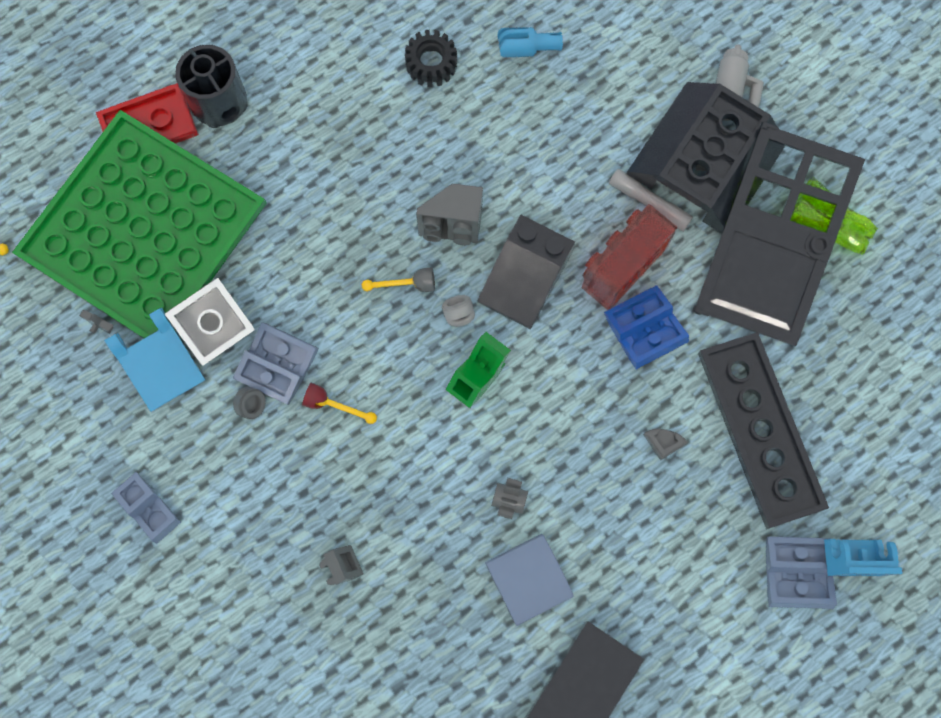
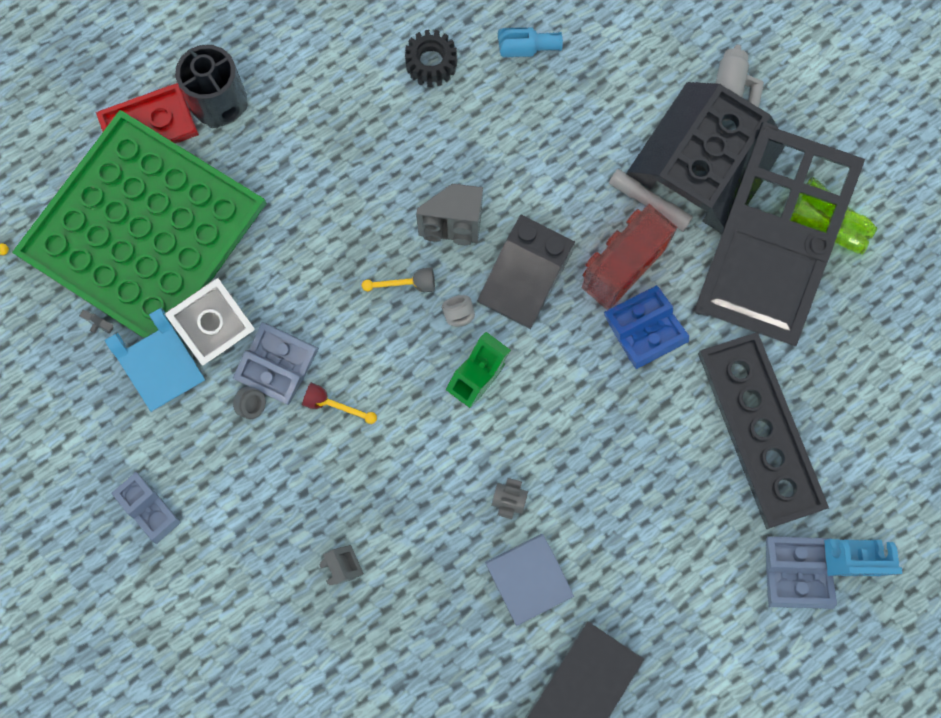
(664, 442): dark grey tile -> none

